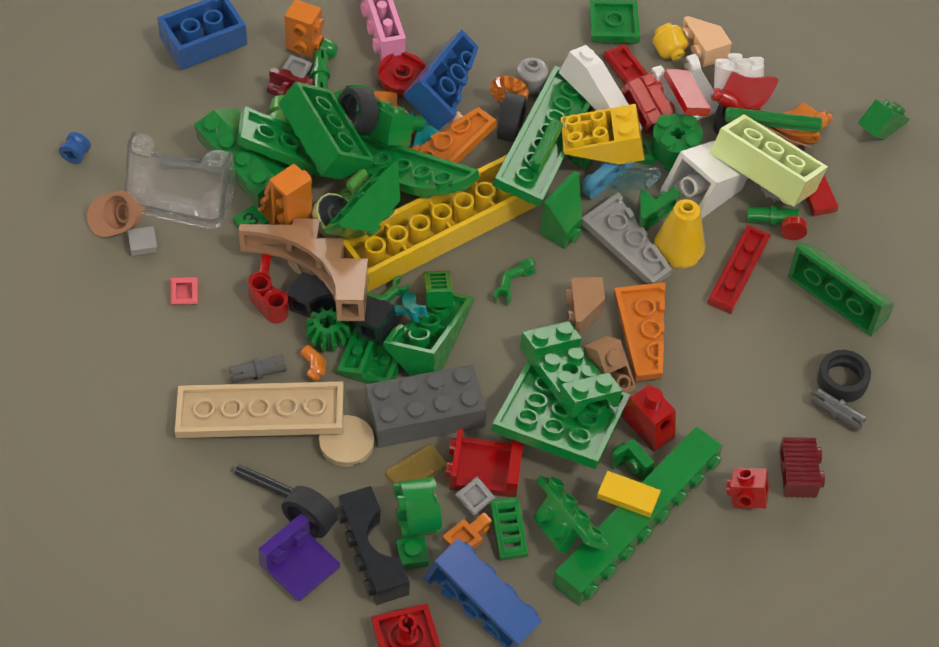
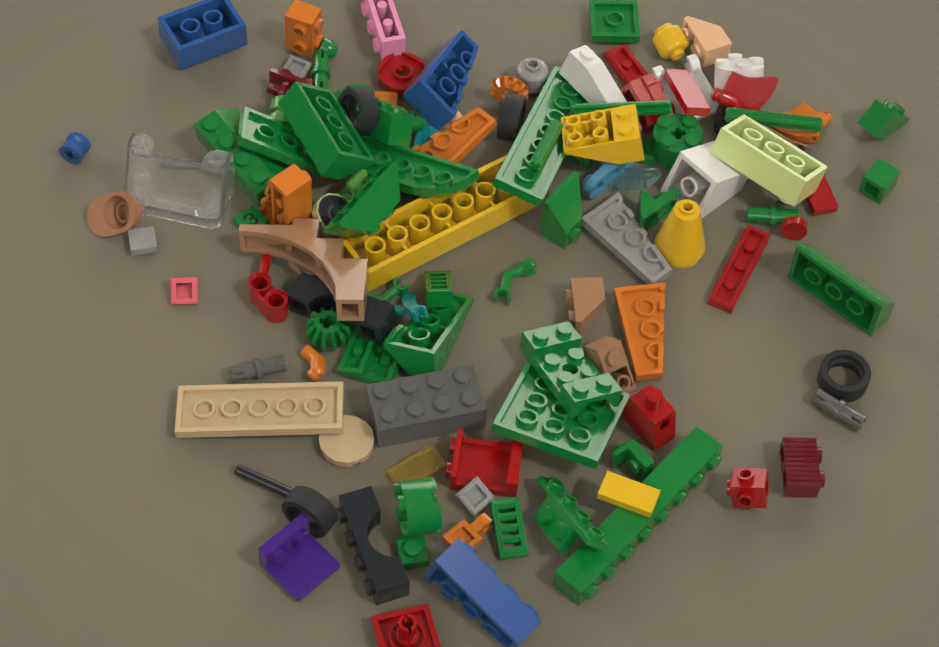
(642, 107): none -> green axle
(879, 181): none -> green brick

